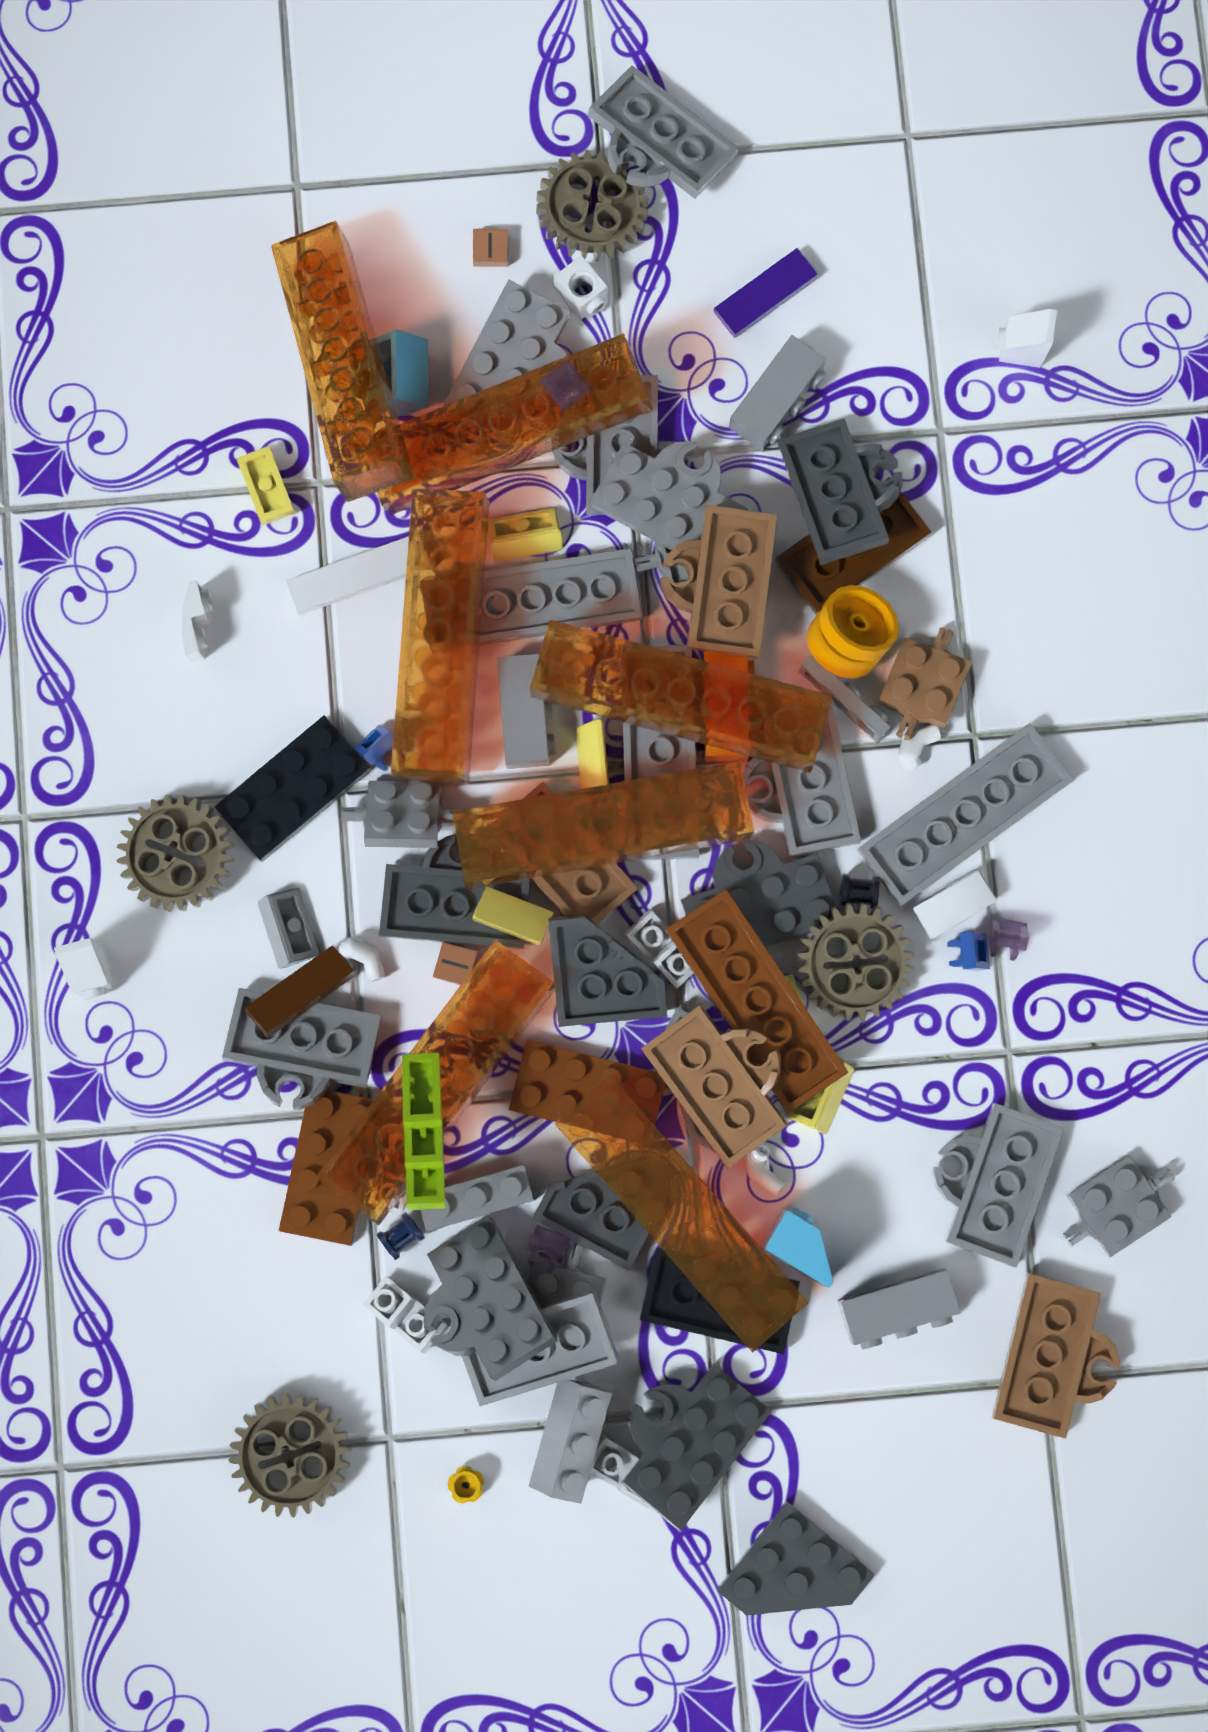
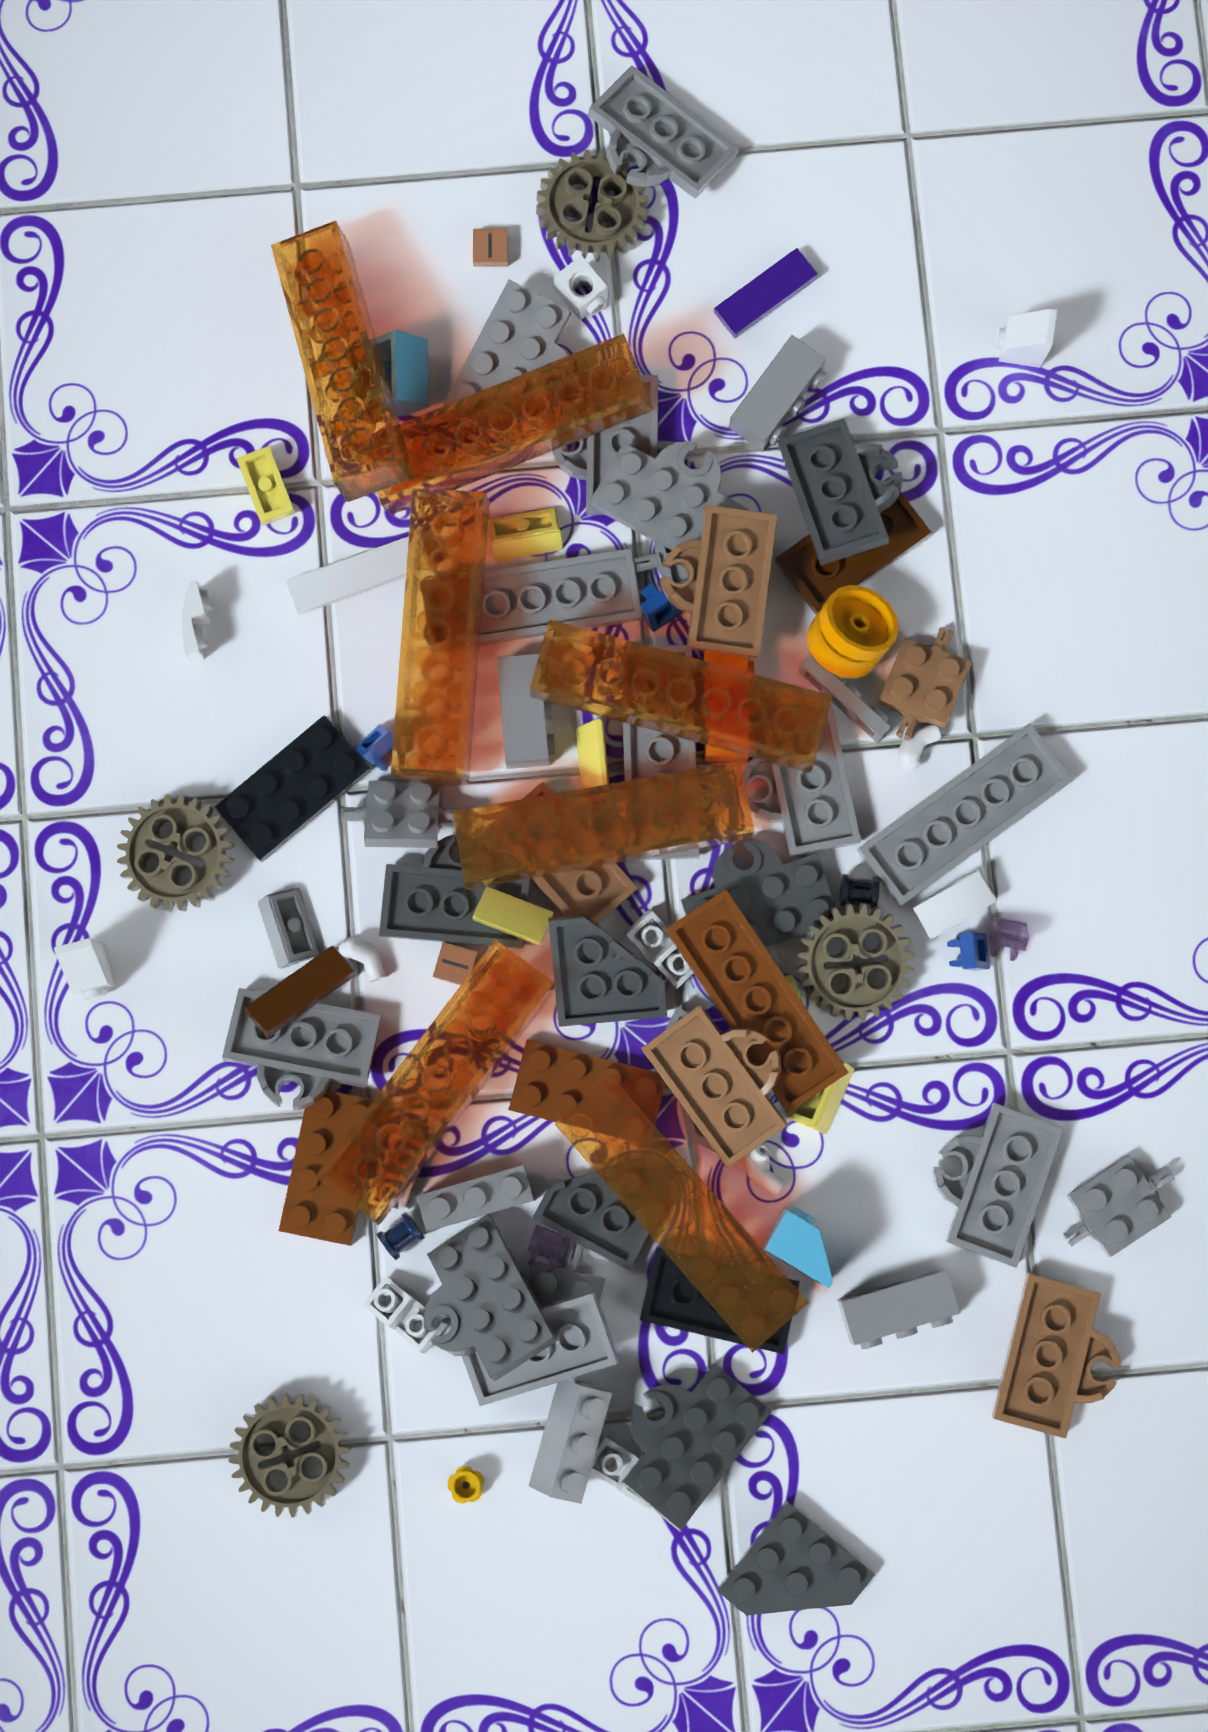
(423, 1131): lime slope -> none
(565, 385): clear purple tile -> none
(656, 608): none -> blue tile

